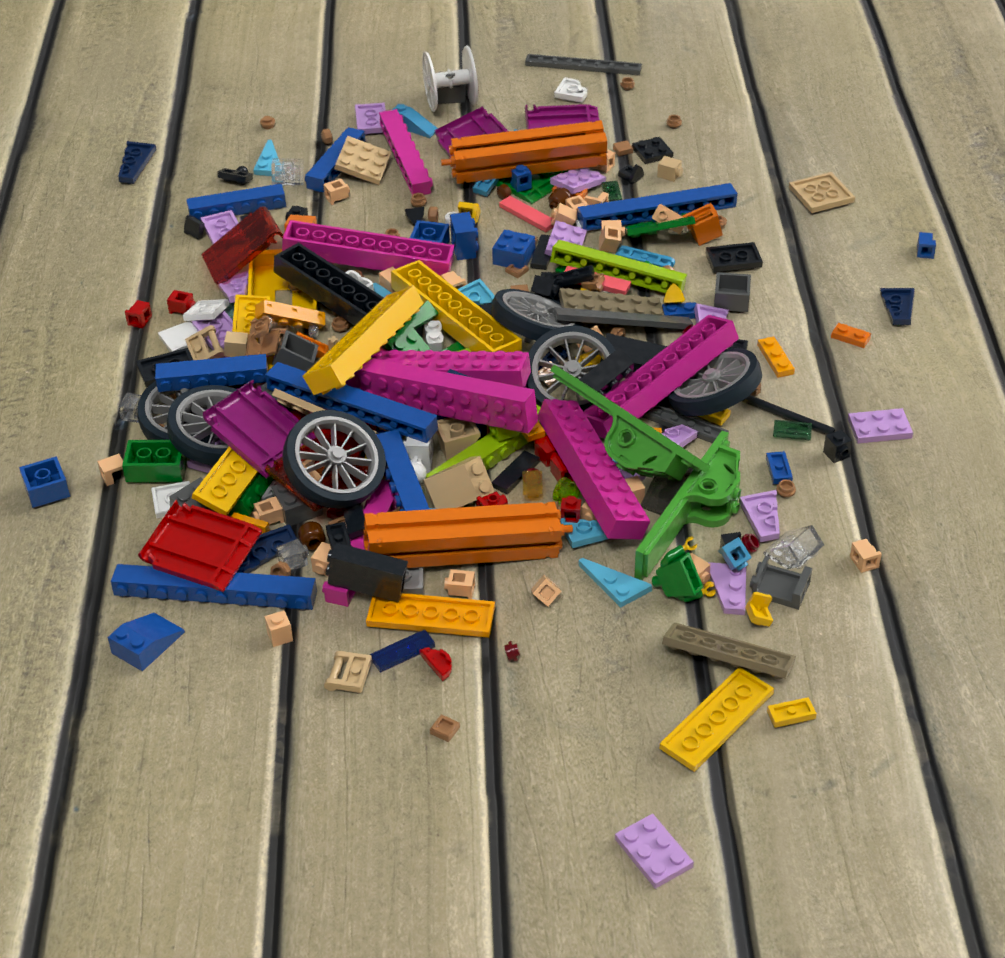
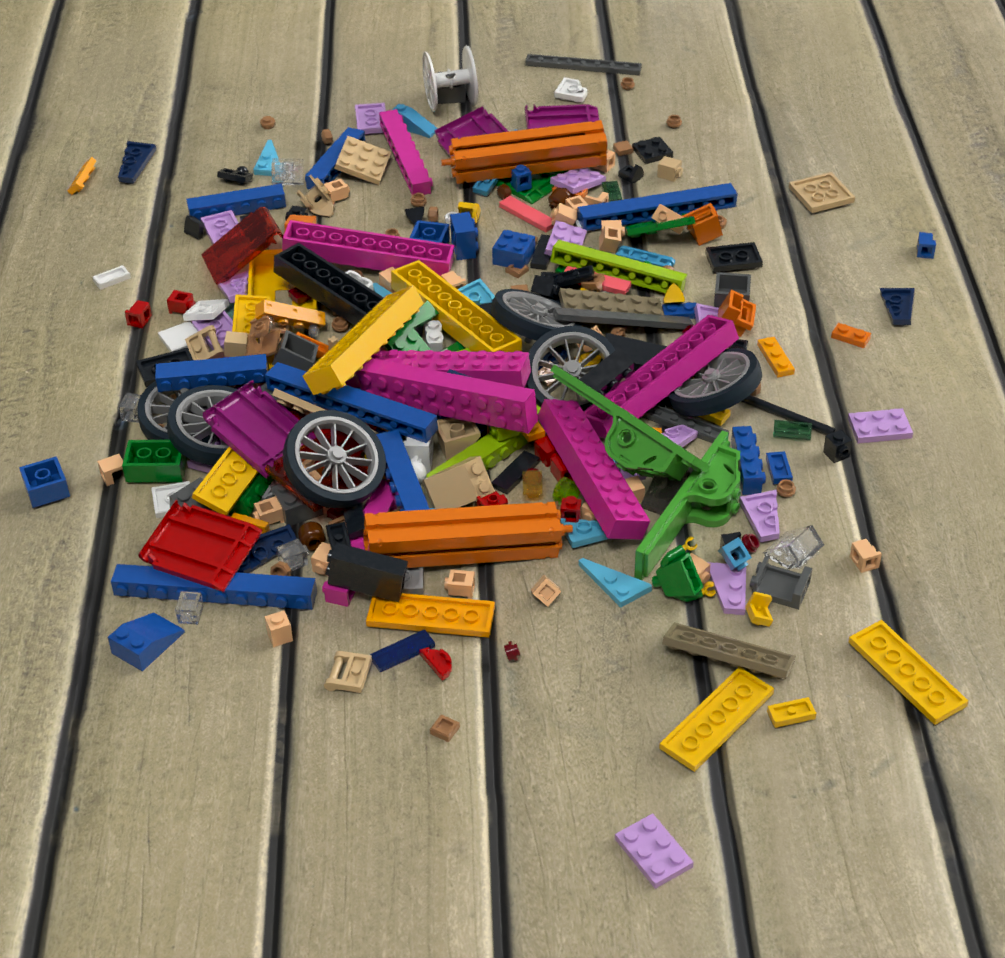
(82, 176): none -> light orange plate
(111, 277): none -> white tile
(189, 608): none -> clear brick
(298, 295): none -> dark red plate
(324, 206): none -> tan piece
(739, 311): none -> orange plate
(749, 465): none -> blue brick
(908, 672): none -> yellow plate

